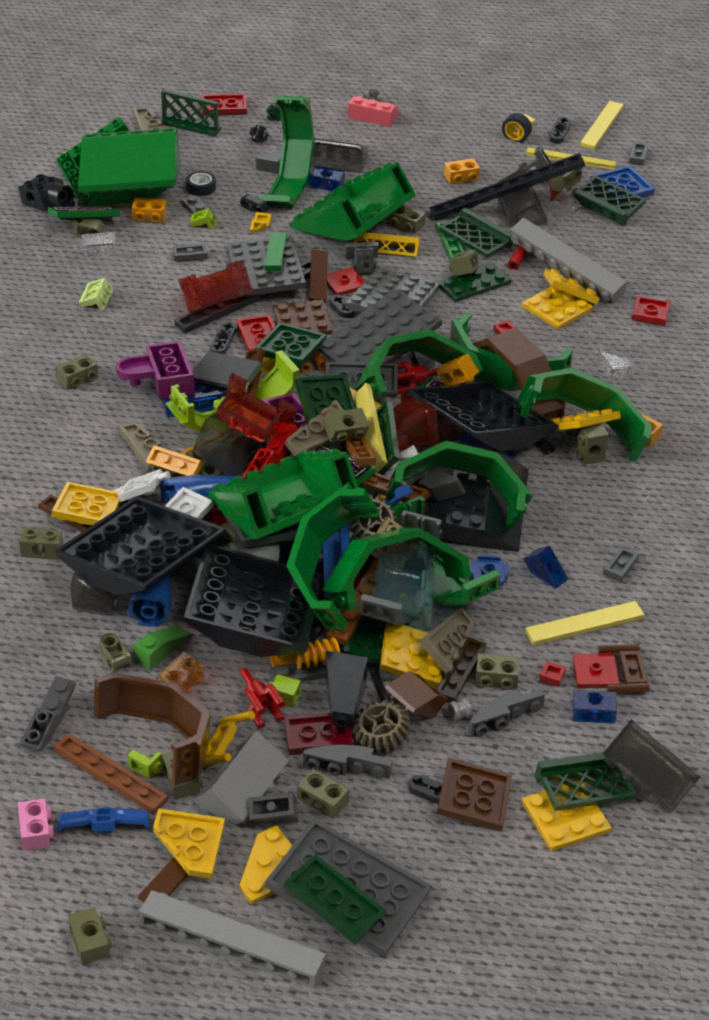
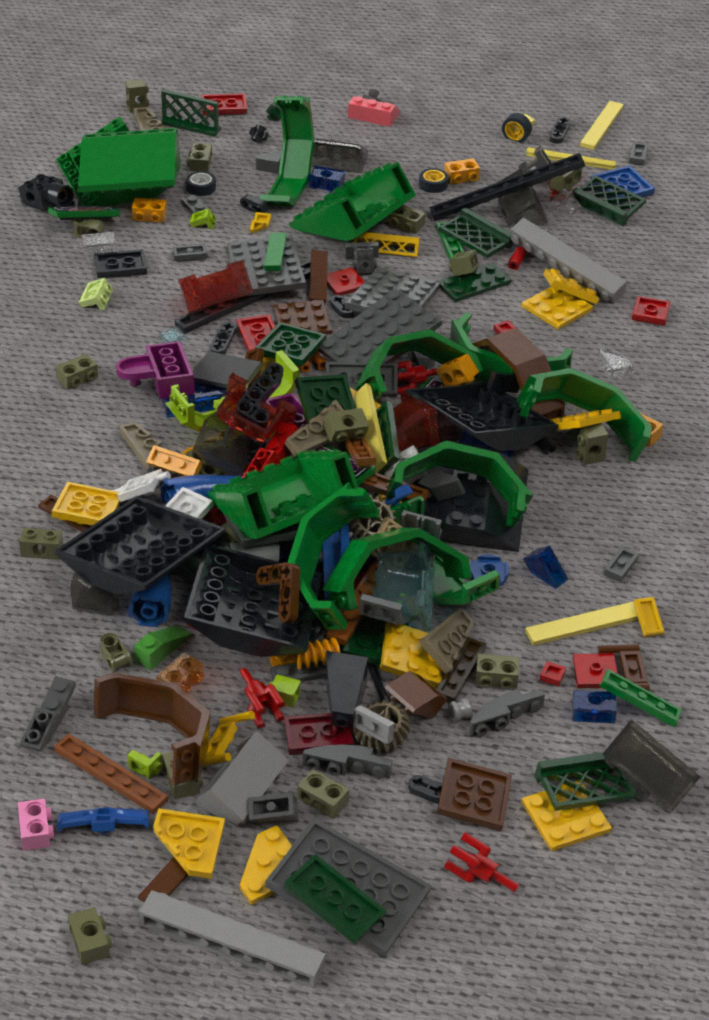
(120, 263): none -> black plate
(133, 89): none -> olive brick
(171, 335): none -> clear light blue tile
(200, 157): none -> olive brick
(258, 394): none -> black beam
(288, 581): none -> reddish brown beam
(373, 724): none -> light grey plate
(433, 180): none -> black wheel
(478, 864): none -> red plant
(503, 382): none -> black plate
(640, 698): none -> green tile
(648, 617): none -> yellow tile

